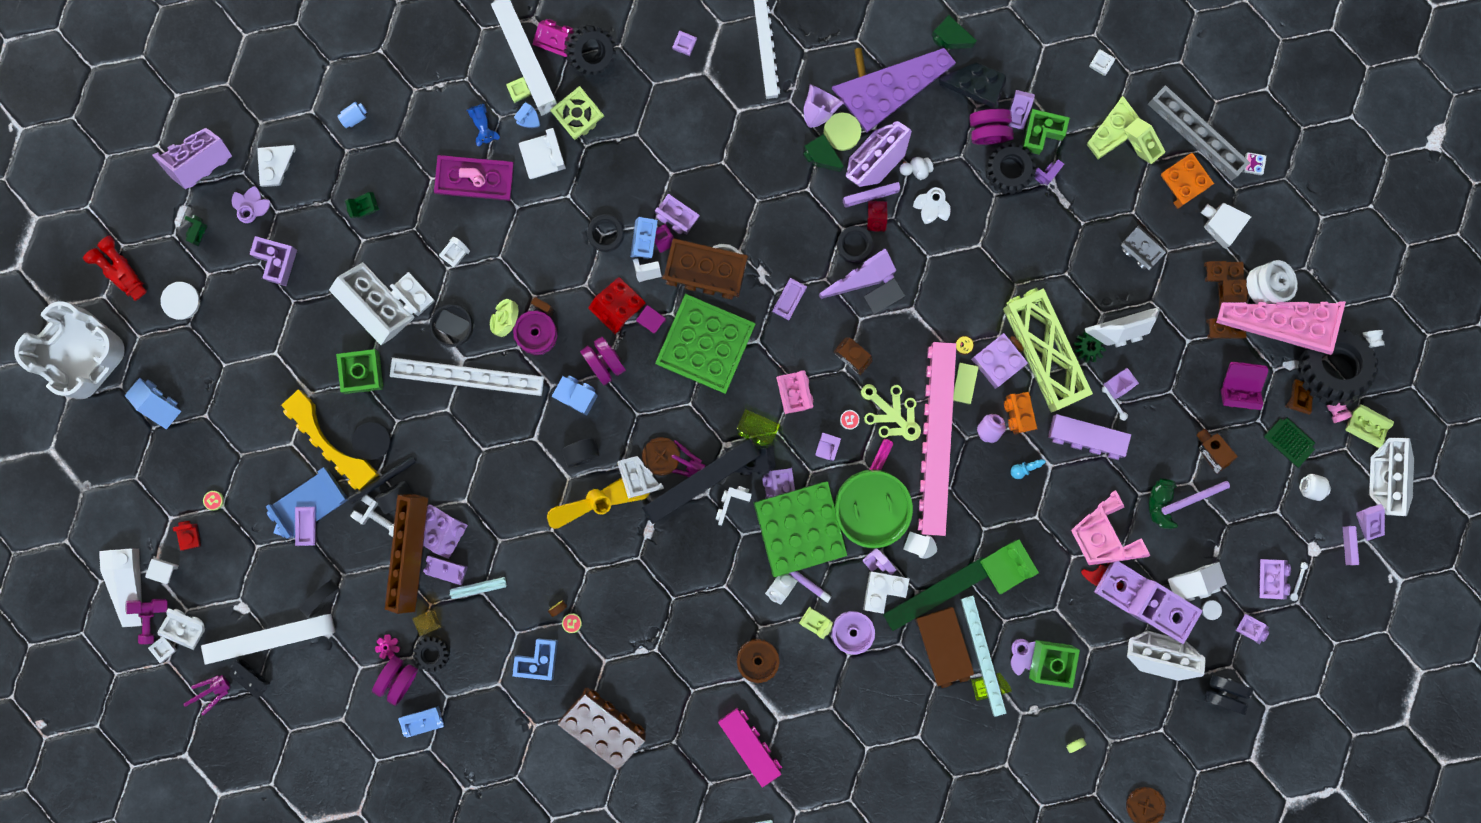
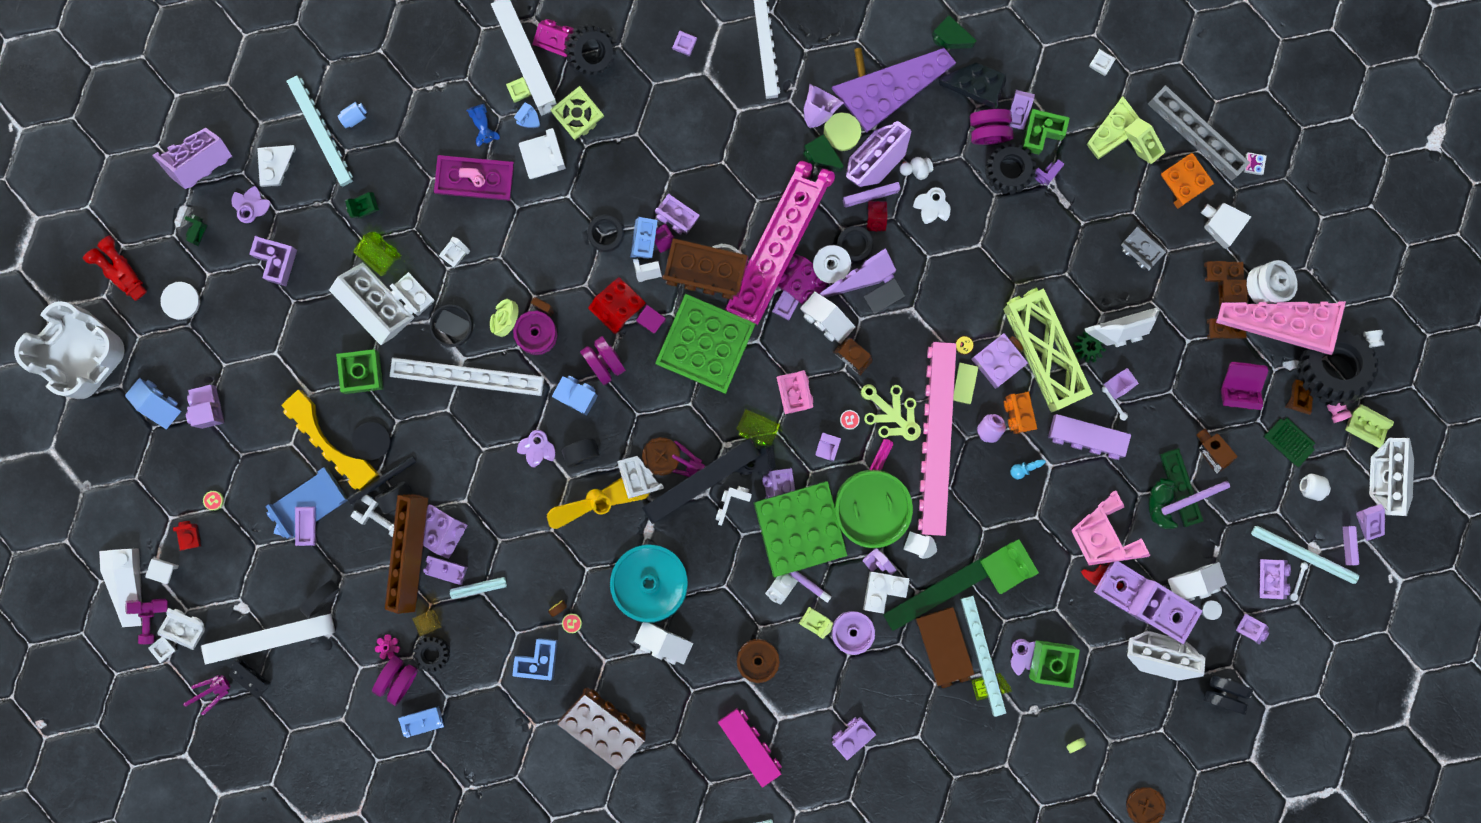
(204, 407): none -> lavender brick
(318, 127): none -> light aqua piece
(376, 252): none -> clear neon green bracket
(536, 451): none -> lavender plate
(649, 583): none -> teal dish
(663, 643): none -> white brick
(779, 242): none -> dark pink hinge
(800, 279): none -> magenta bracket
(827, 318): none -> white brick
(840, 266): none -> white dish
(853, 737): none -> lavender bracket
(1176, 471): none -> dark green tile
(1305, 554): none -> light aqua axle

